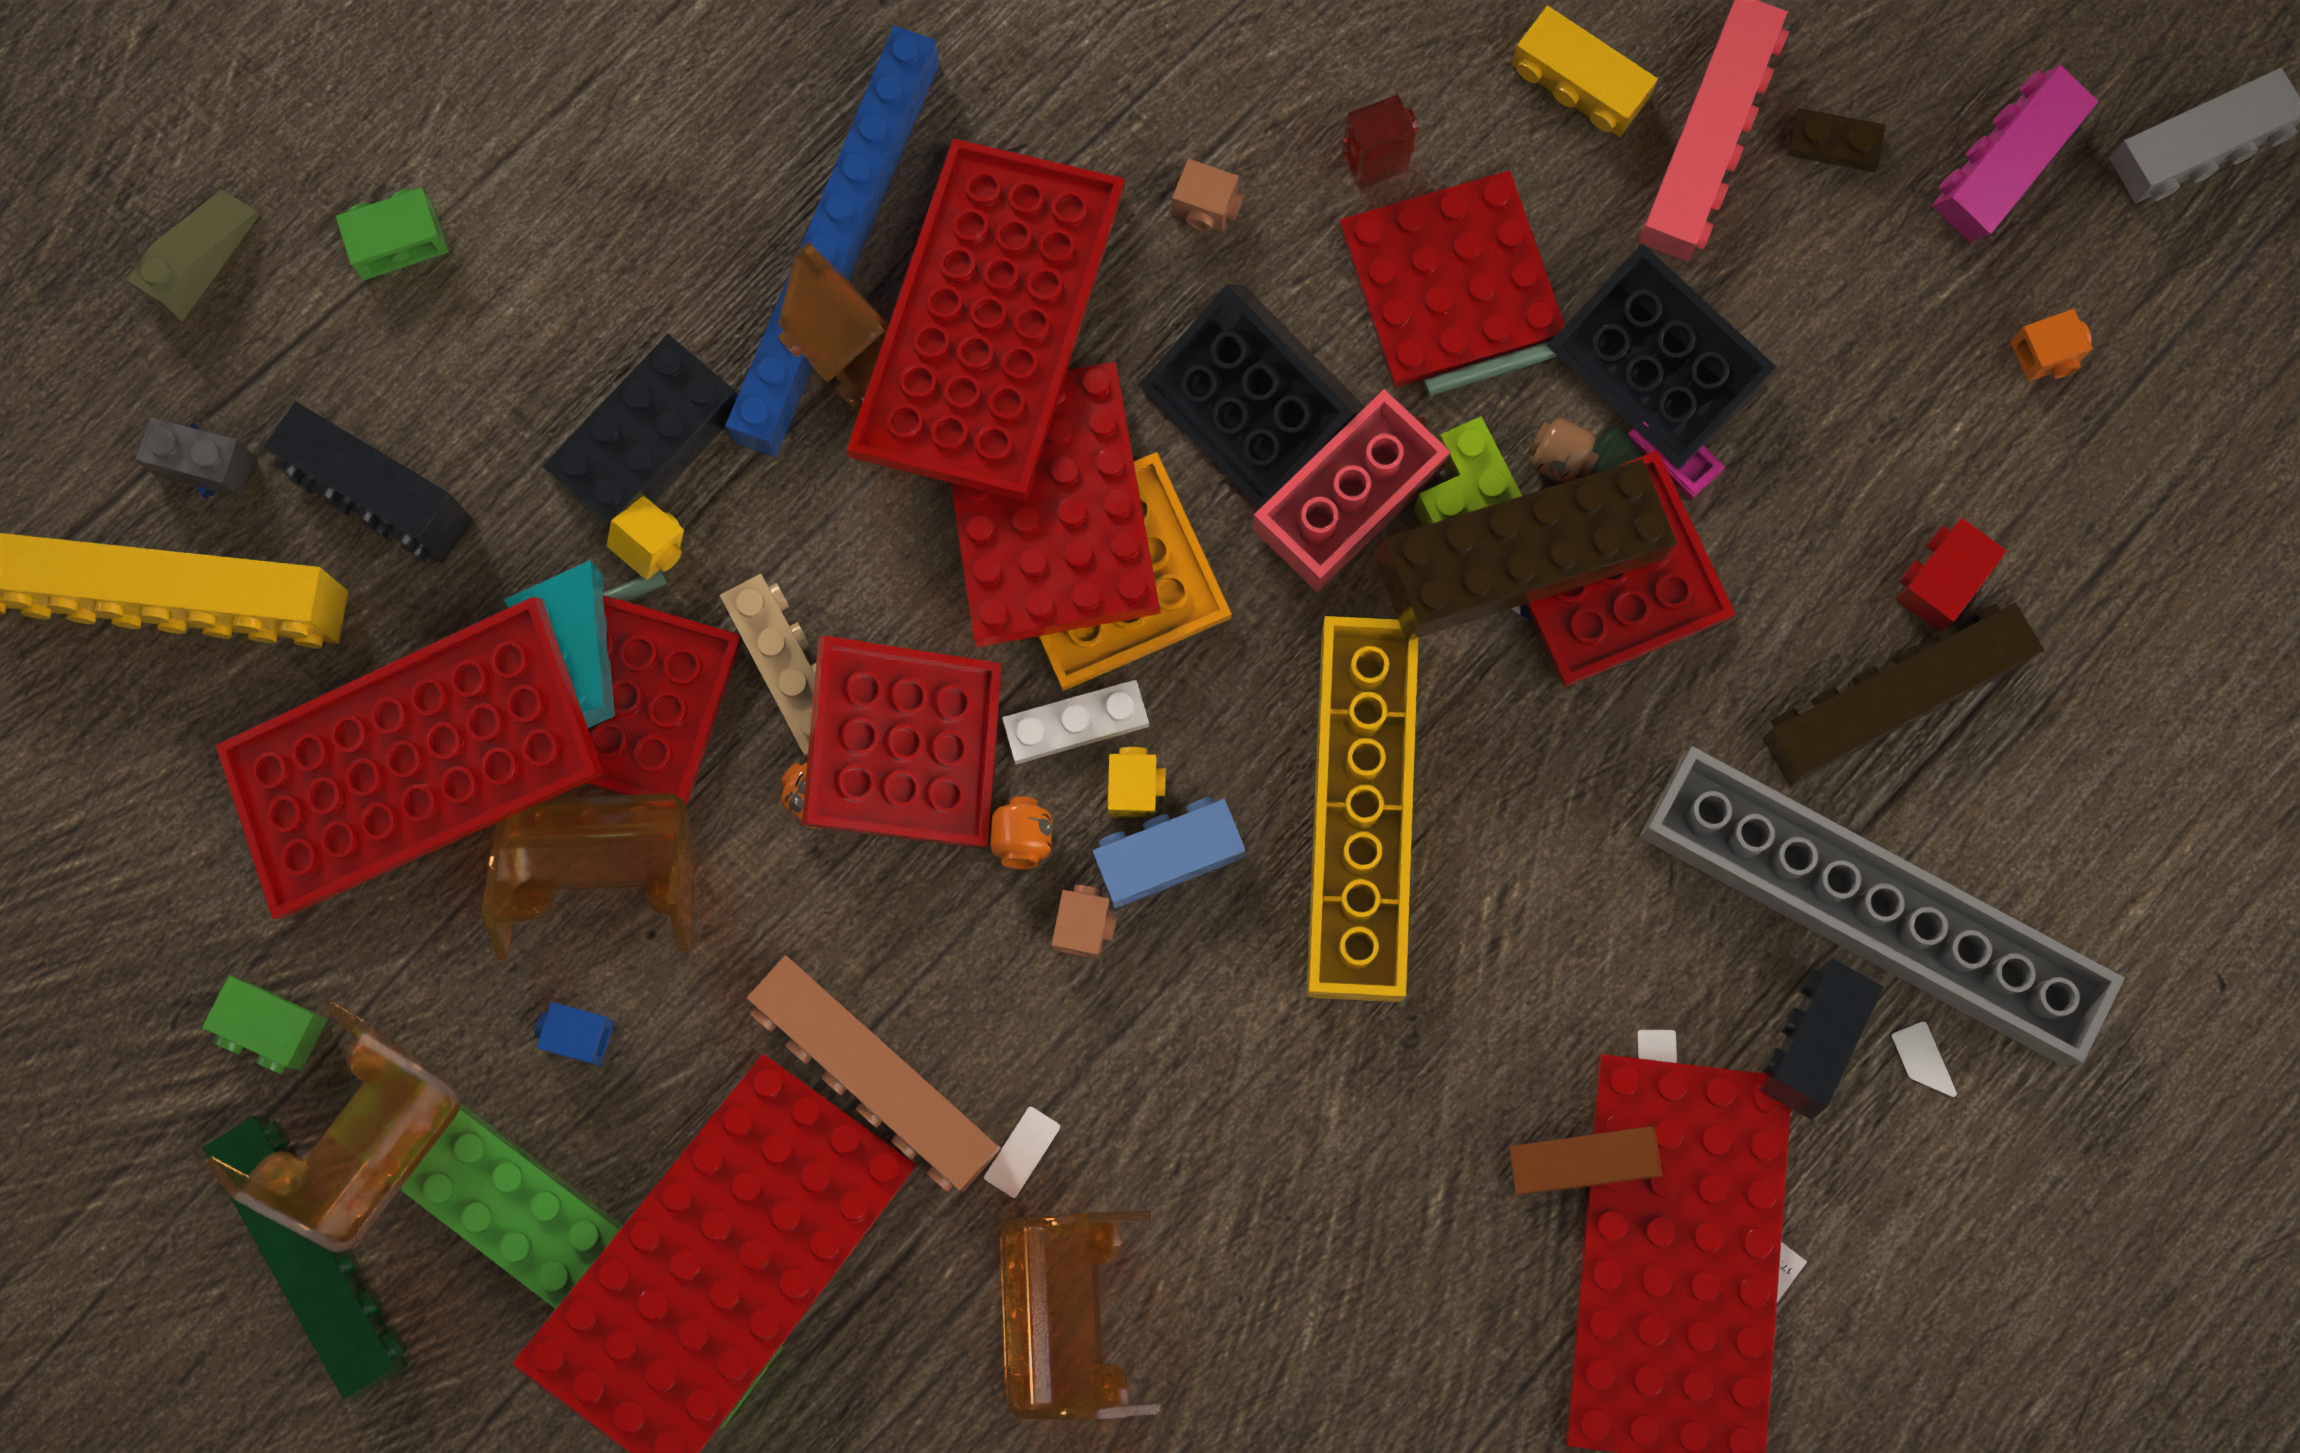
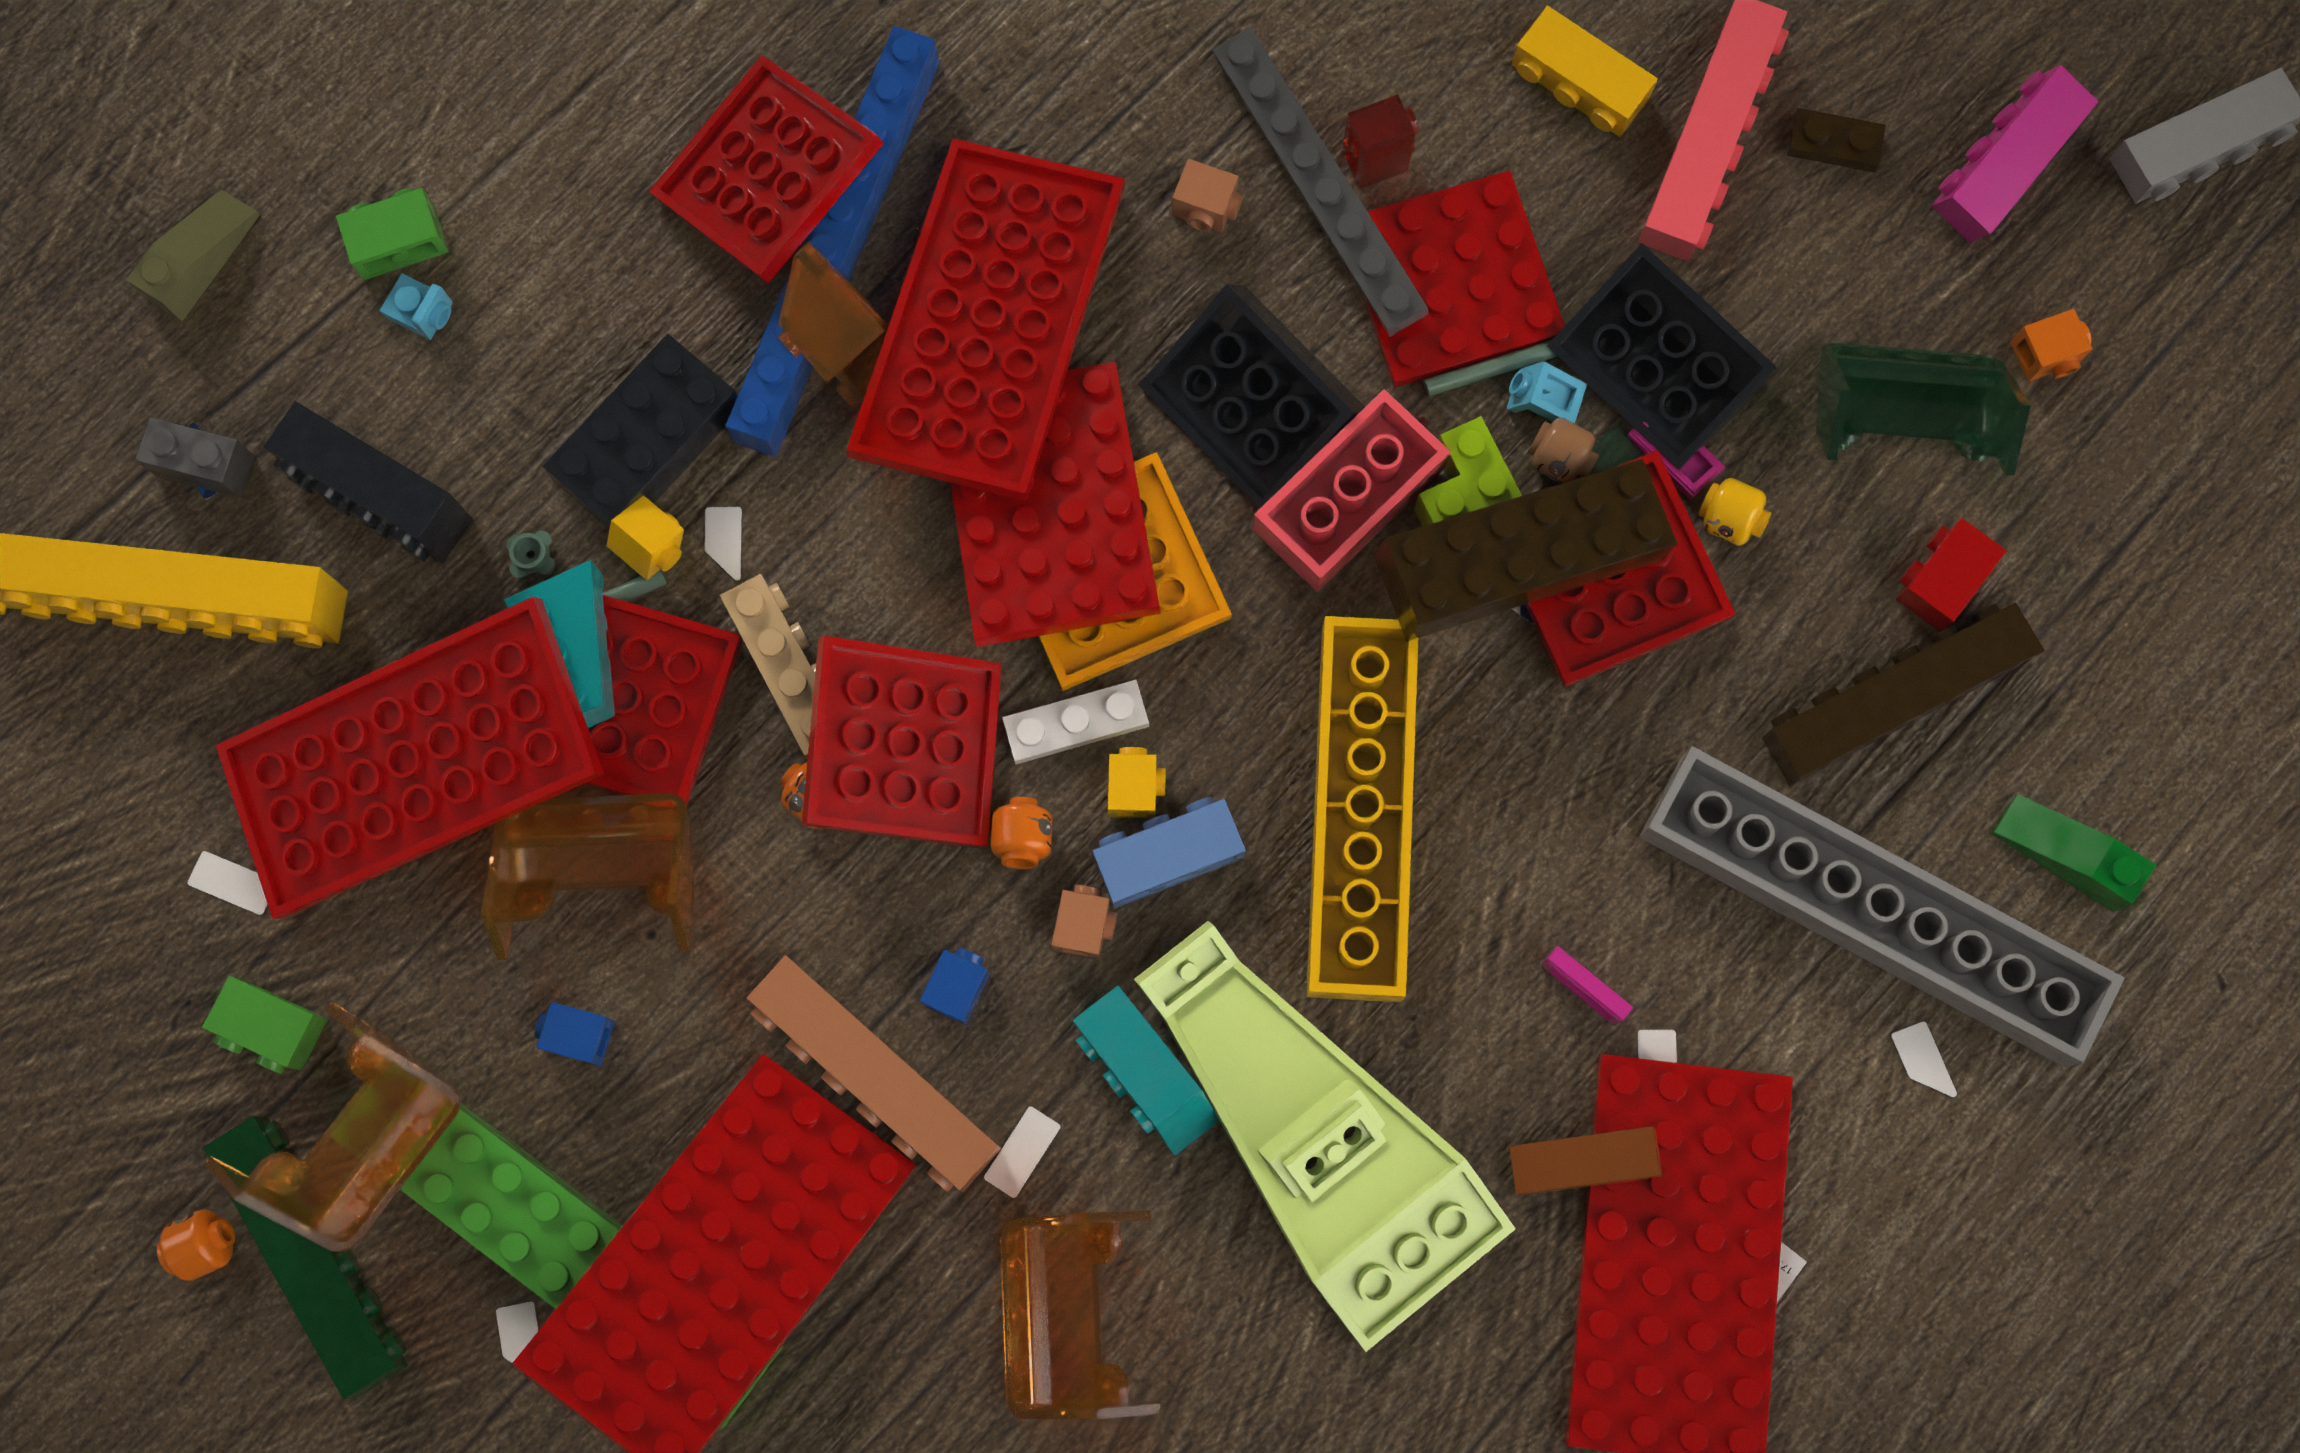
(196, 1245): none -> orange head
(228, 882): none -> white sticker
(417, 306): none -> medium azure bracket
(516, 1328): none -> white sticker
(519, 547): none -> sand green plate
(724, 538): none -> white sticker
(766, 168): none -> red plate
(956, 985): none -> blue brick
(1145, 1070): none -> teal wedge
(1321, 182): none -> dark grey plate
(1380, 1212): none -> yellowish green wing
(1546, 392): none -> medium azure bracket
(1586, 986): none -> dark pink tile
(1734, 511): none -> yellow head
(1819, 1038): black brick -> none
(1921, 396): none -> clear green windscreen
(2075, 853): none -> green slope

